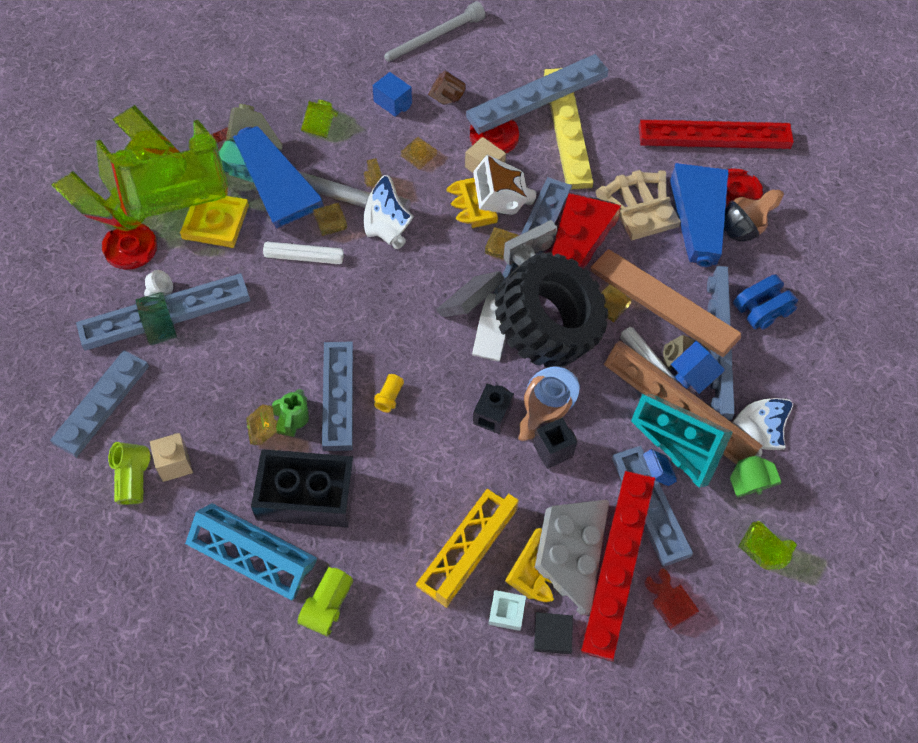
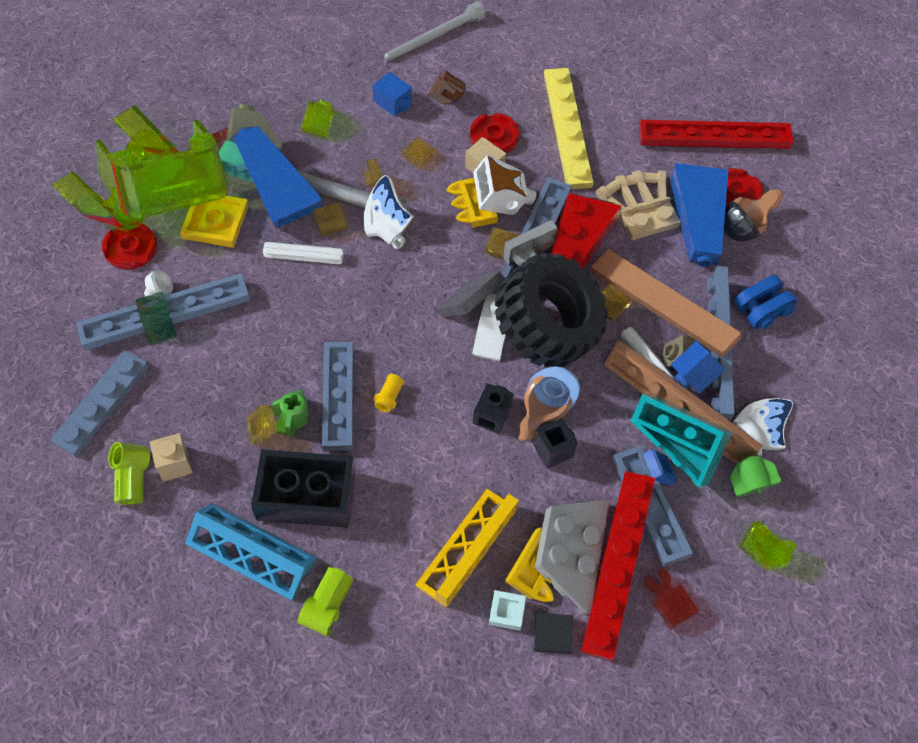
(536, 94): sand blue plate -> none

